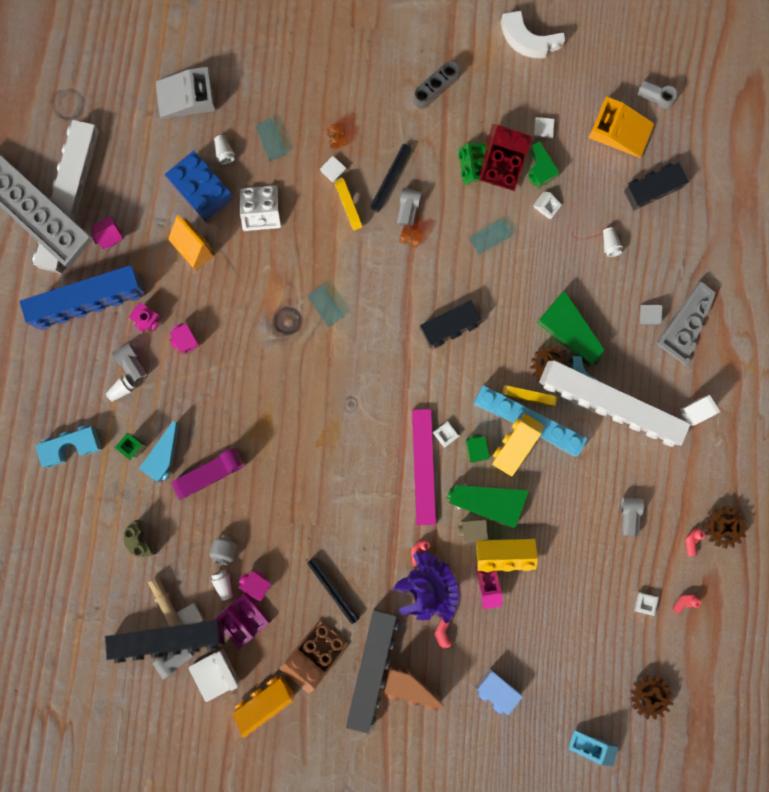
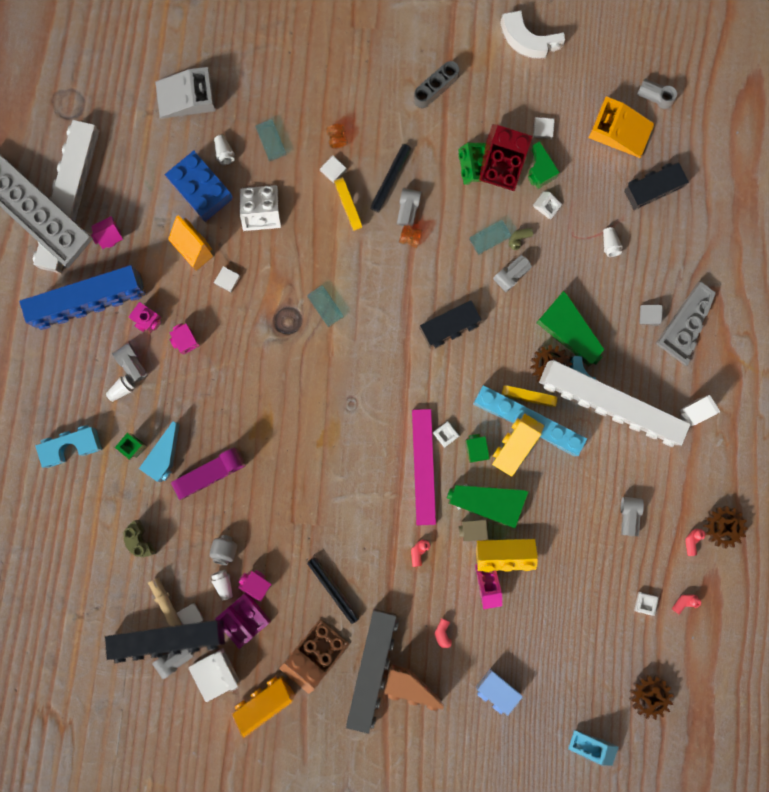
(227, 279): none -> white tile
(432, 588): dark purple piece -> none
(509, 276): none -> light grey piece
(518, 235): none -> olive arm

